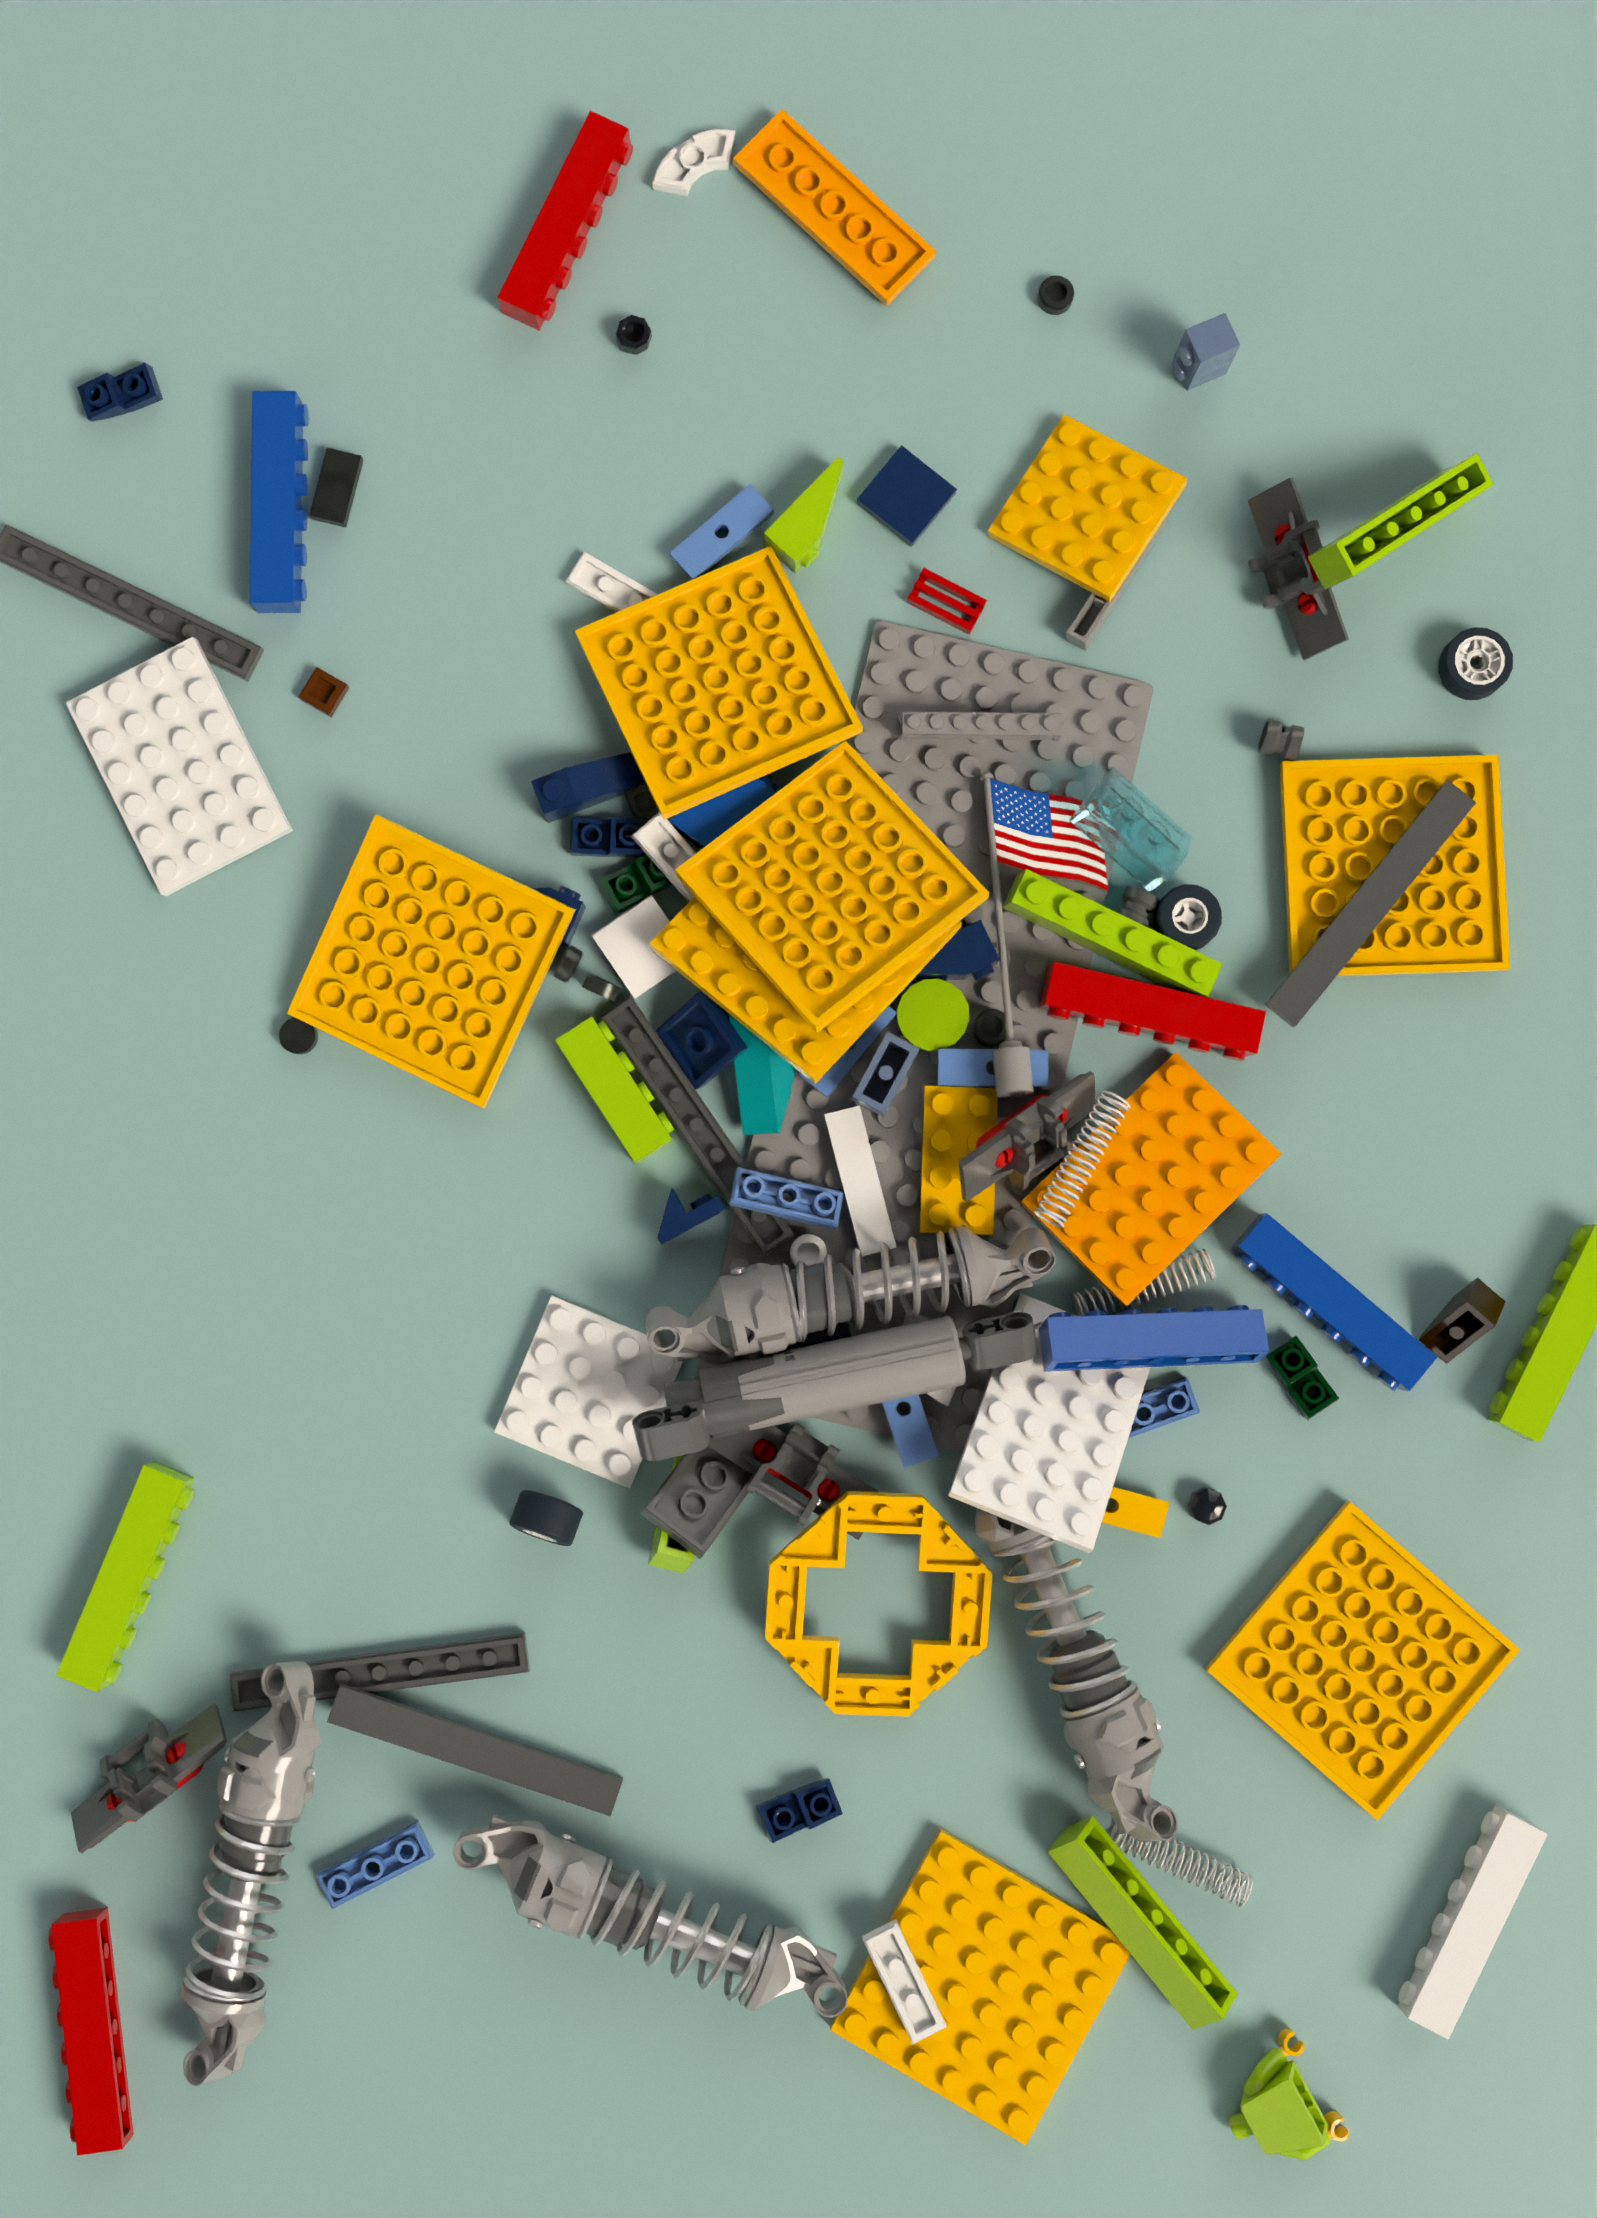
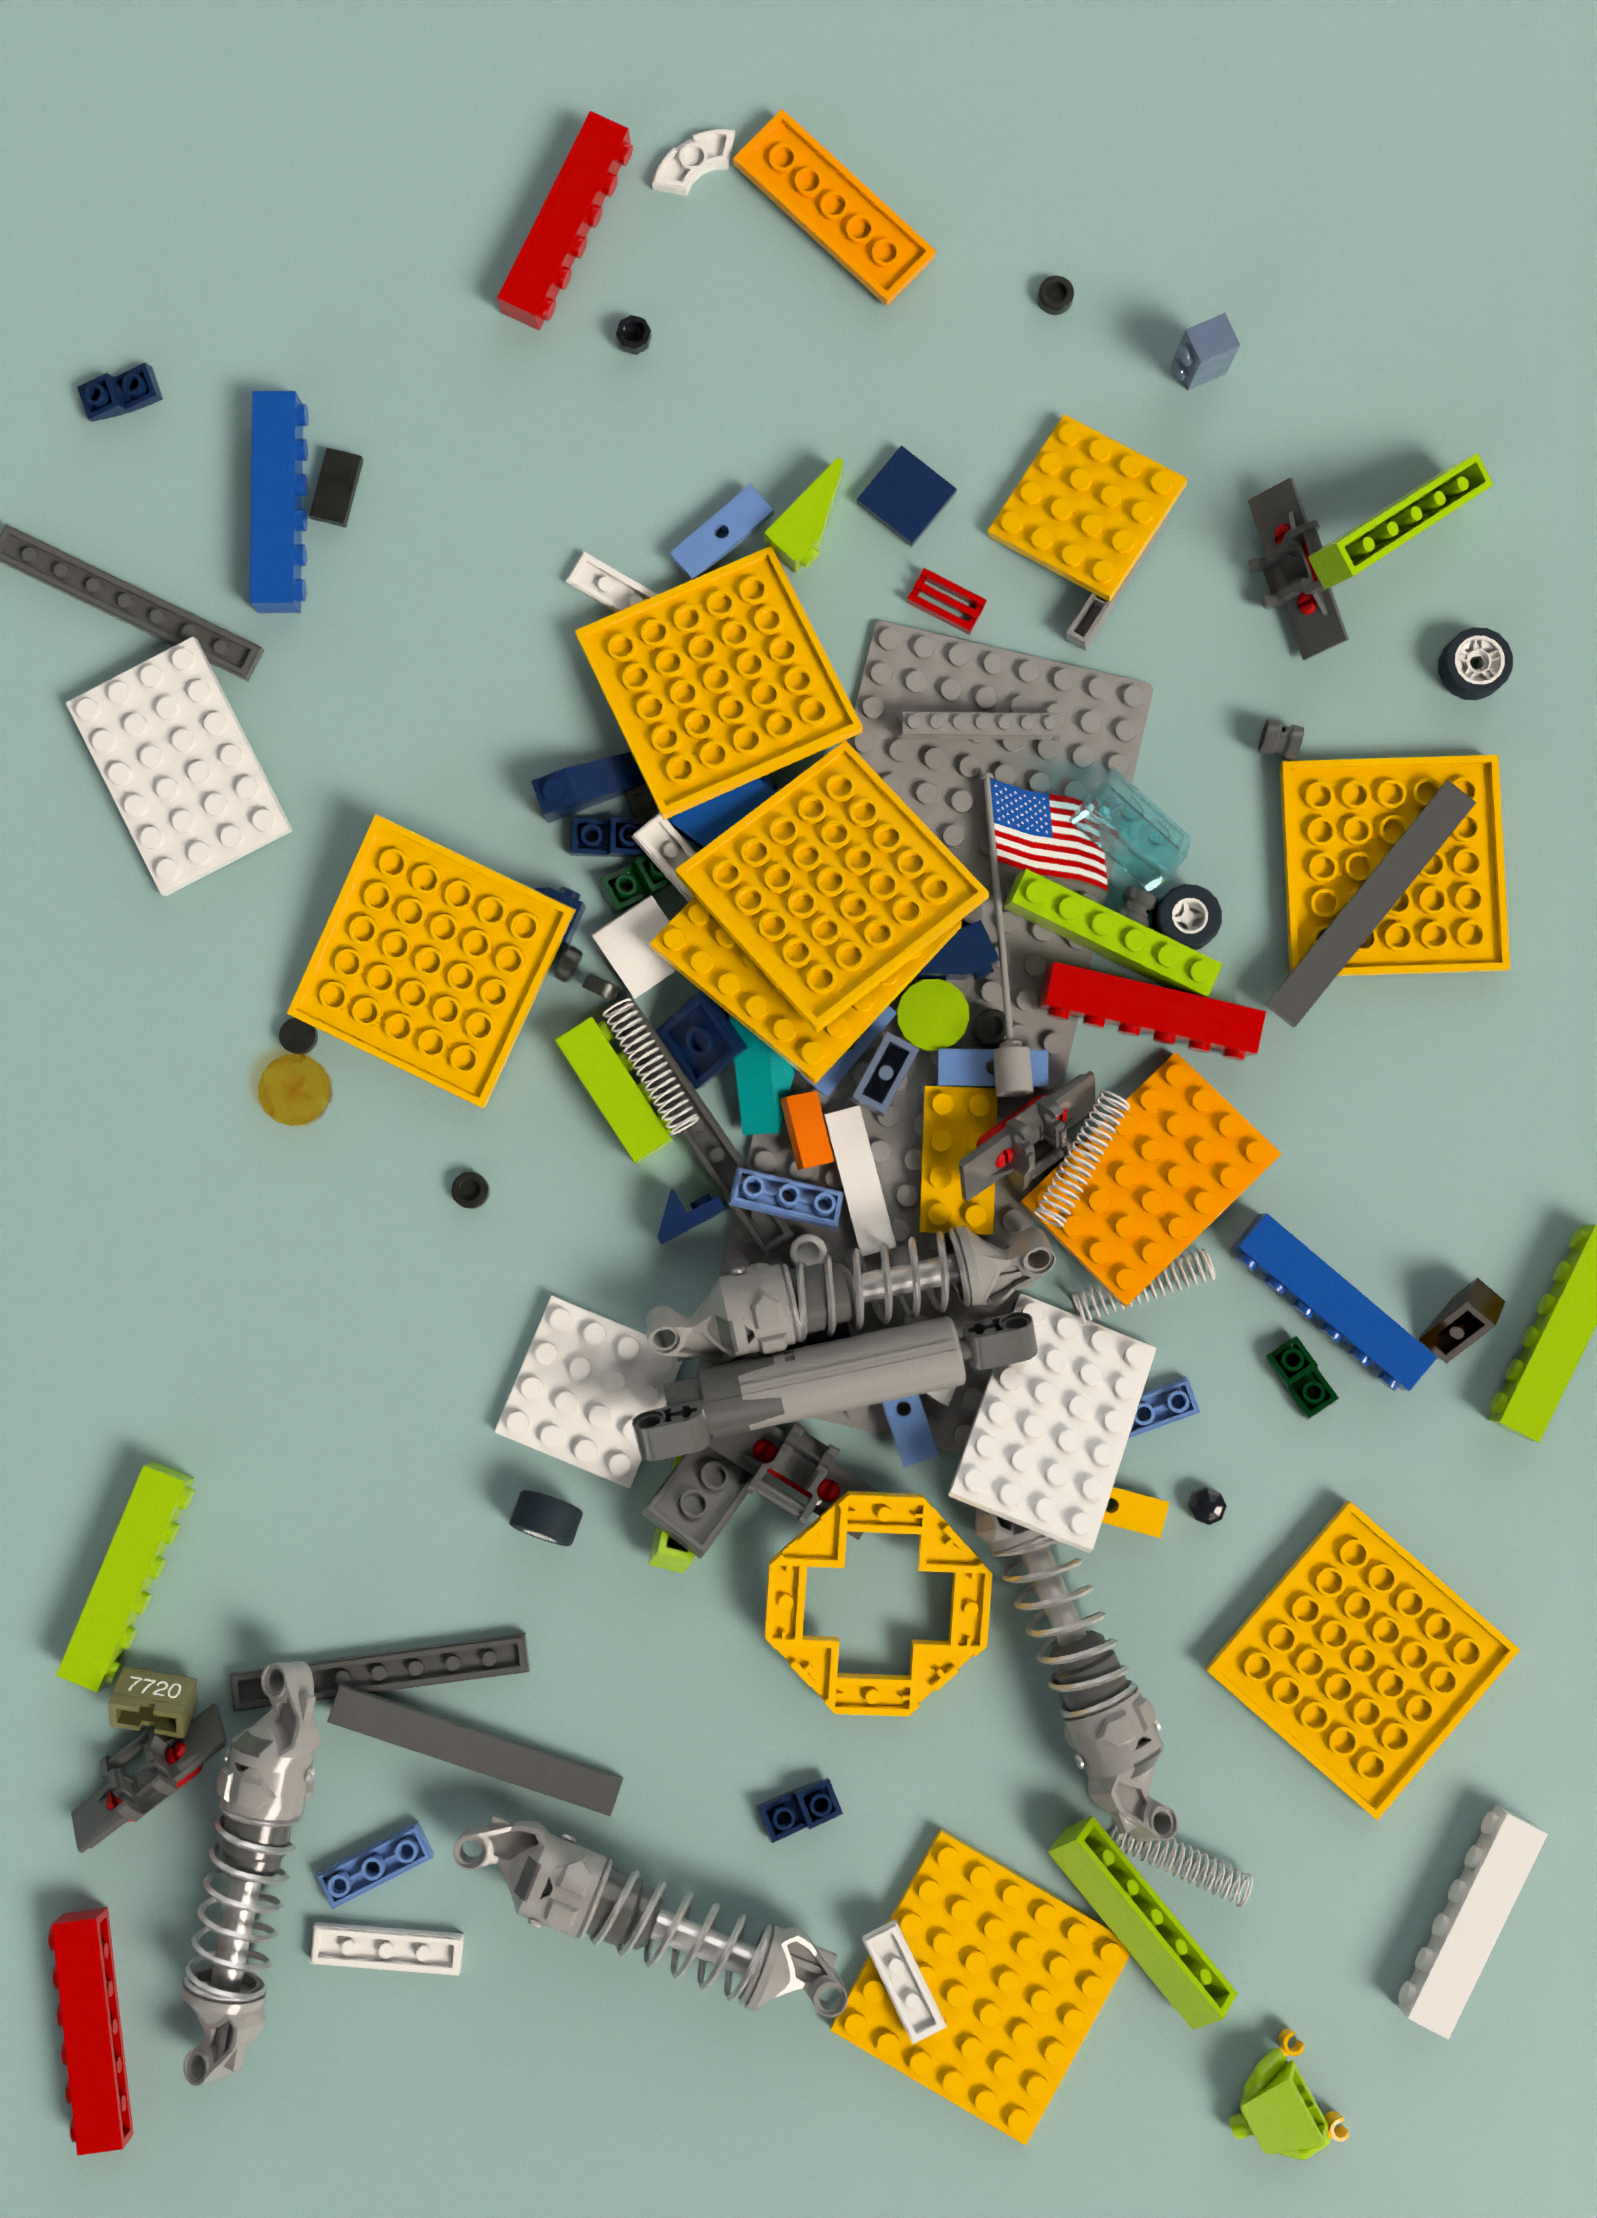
(153, 1701): none -> olive brick
(295, 1090): none -> clear yellow tile
(323, 692): reddish brown tile -> none
(387, 1948): none -> white tile
(470, 1190): none -> pearl dark grey tile
(627, 1006): none -> white piece
(807, 1130): none -> orange tile
(1152, 1338): blue brick -> none

